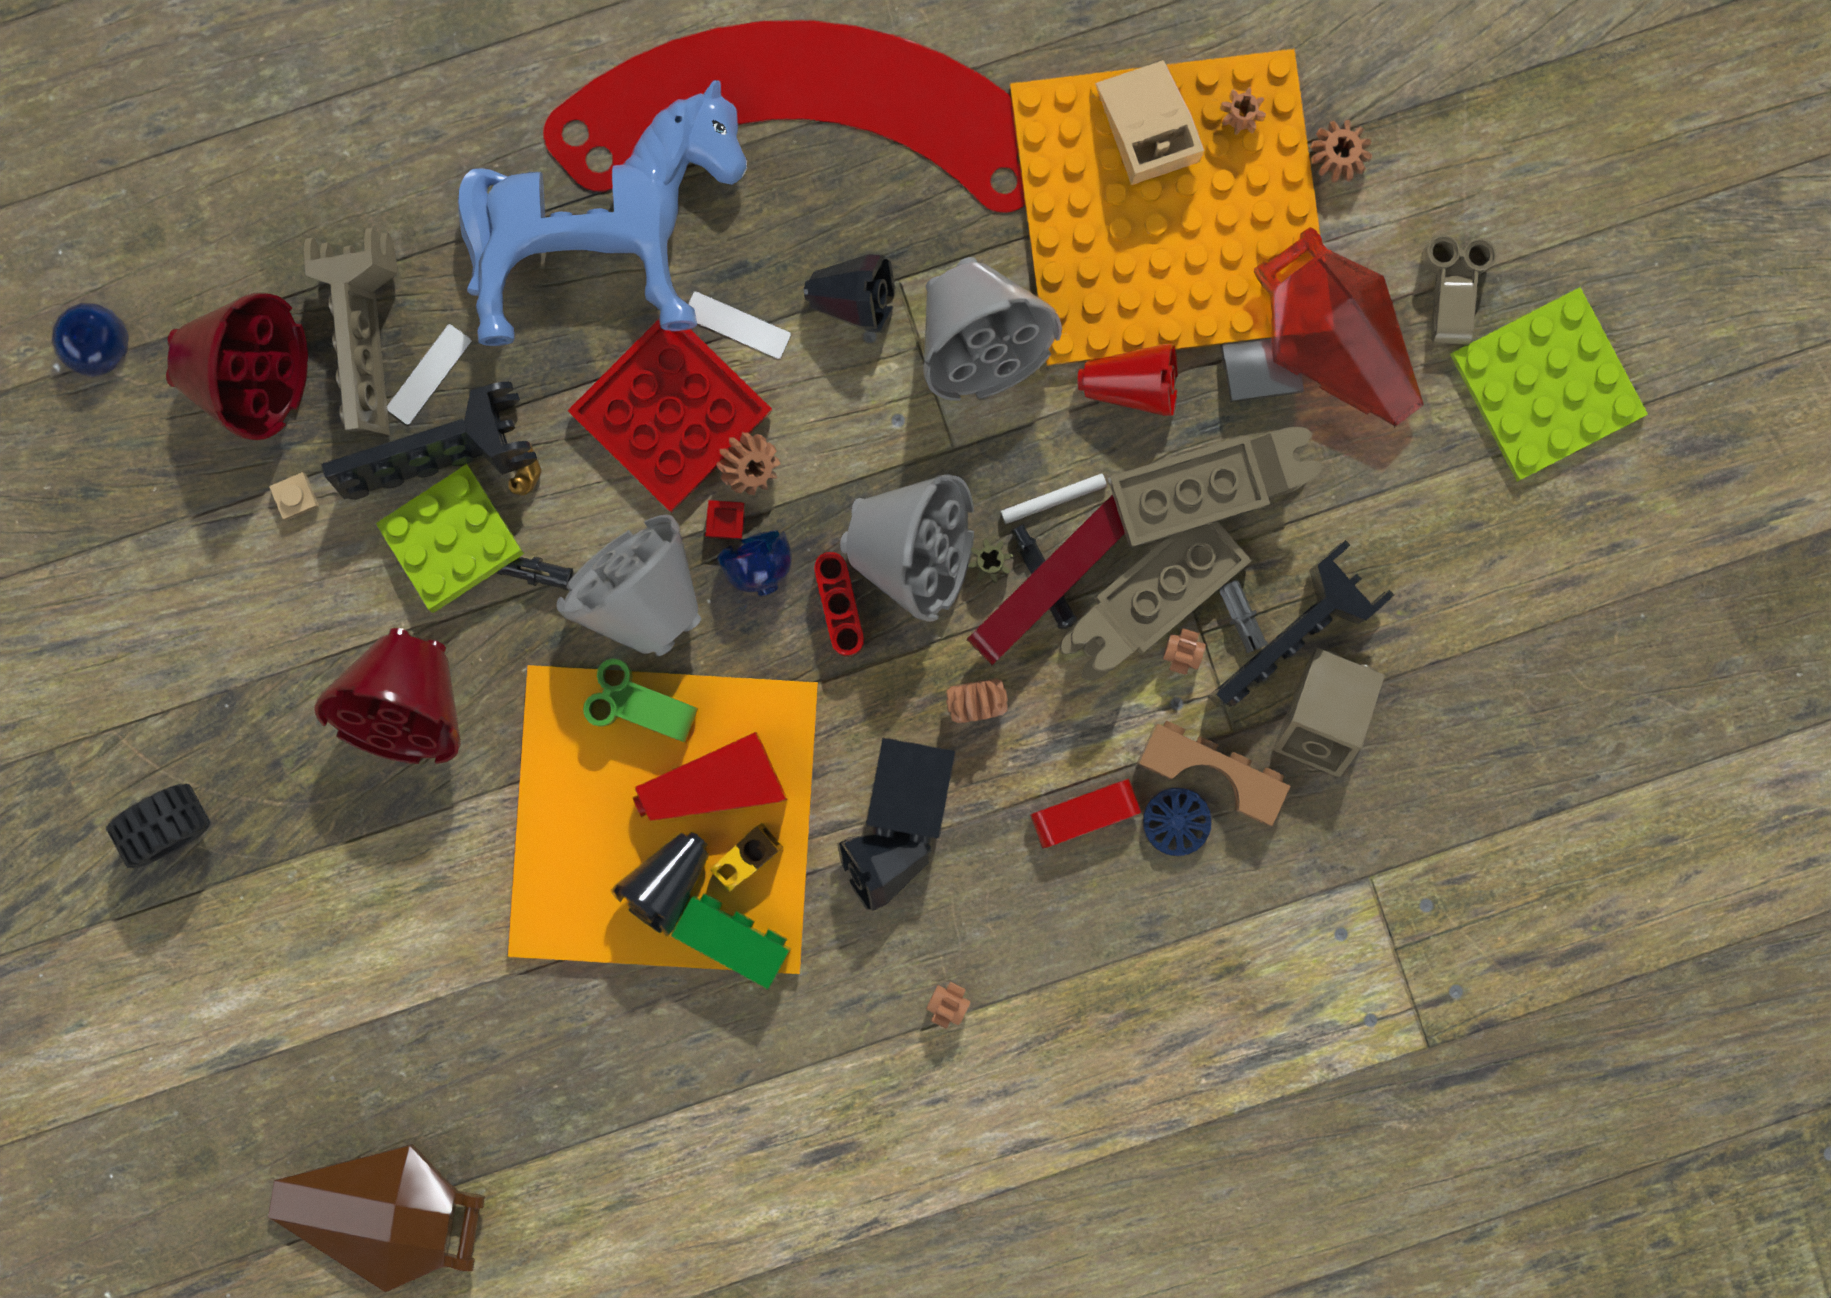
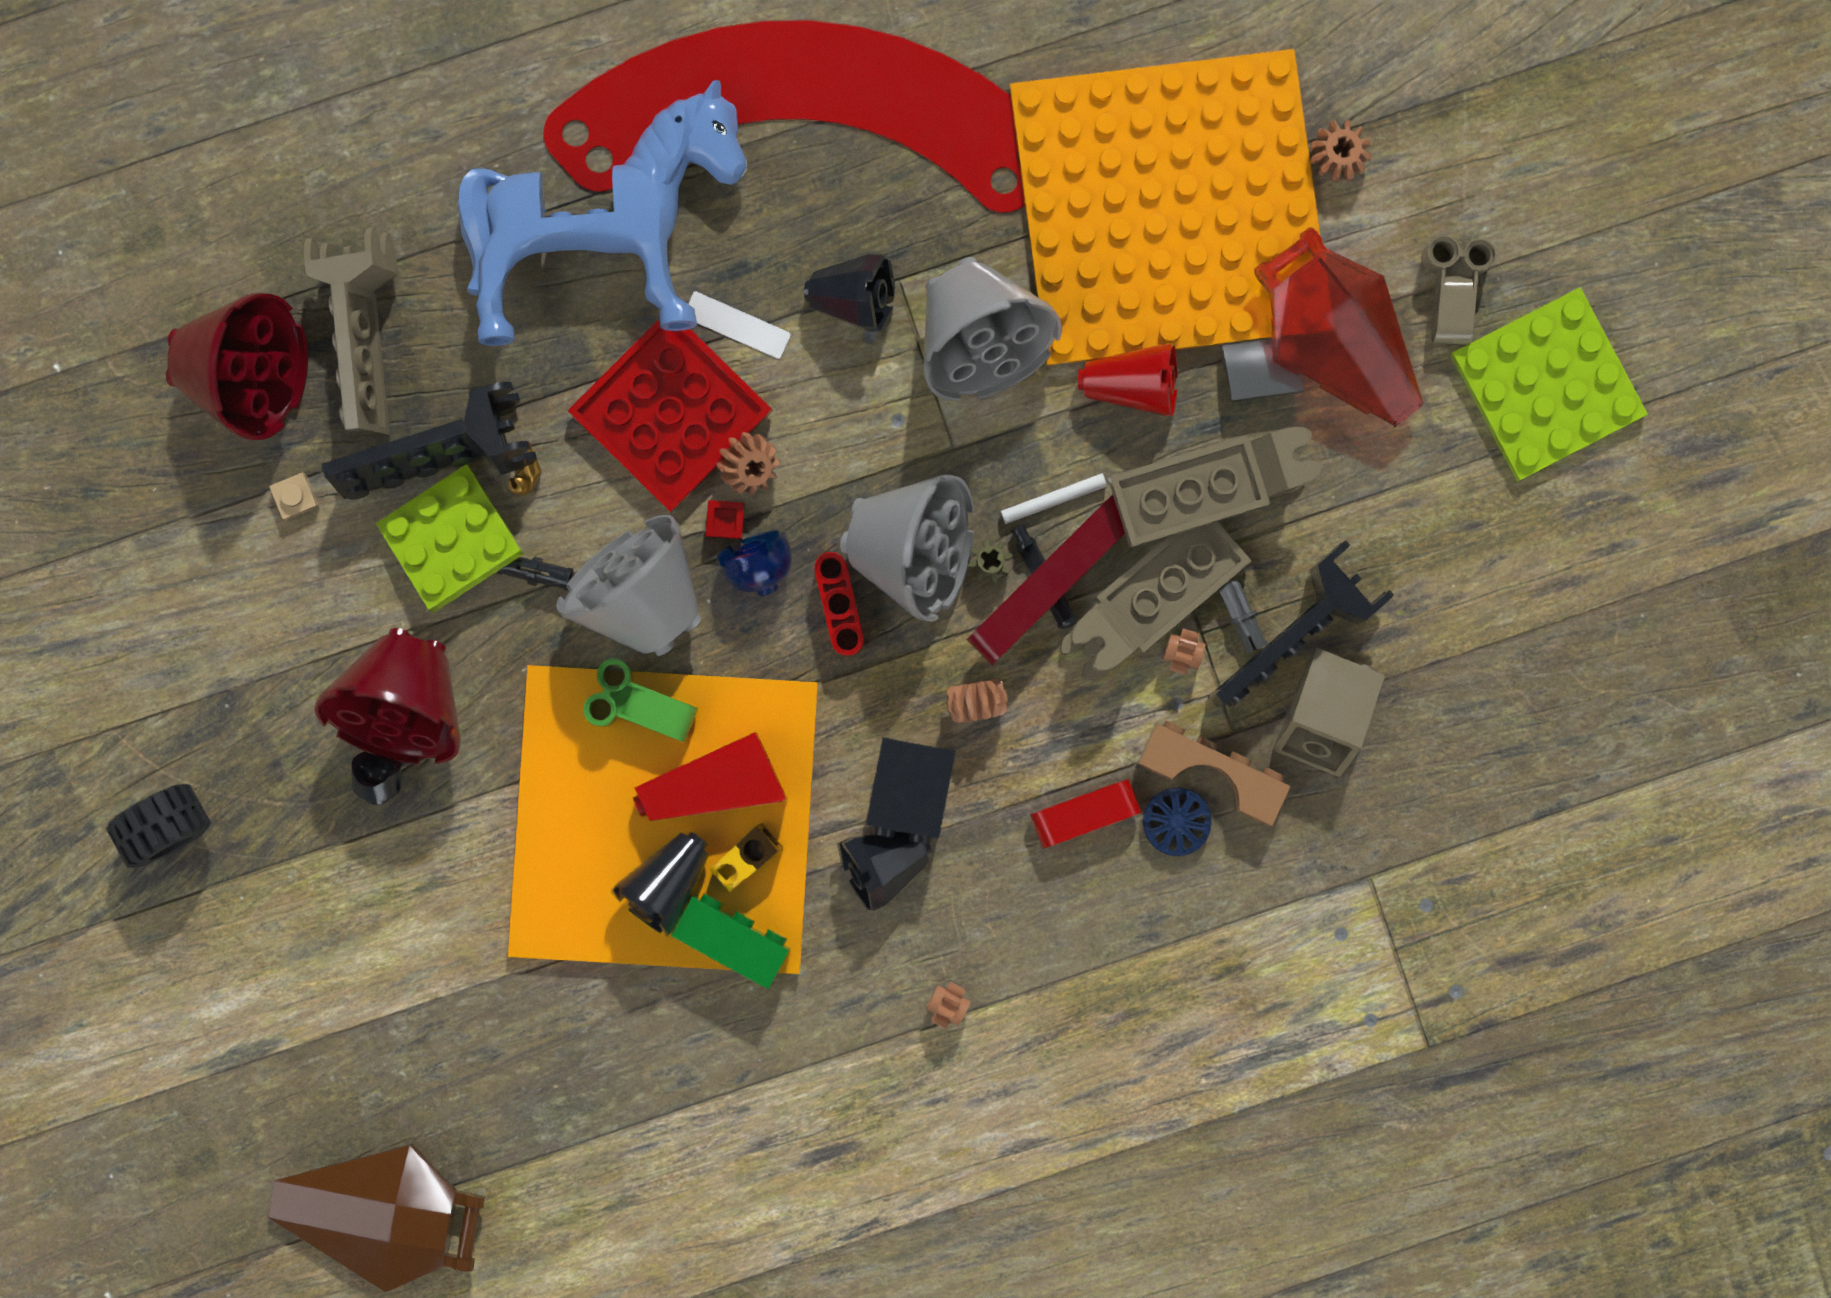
(89, 339): clear blue cylinder -> none
(375, 778): none -> black piece
(428, 374): white sticker -> none
(1150, 122): tan slope -> none
(1252, 113): nougat gear -> none

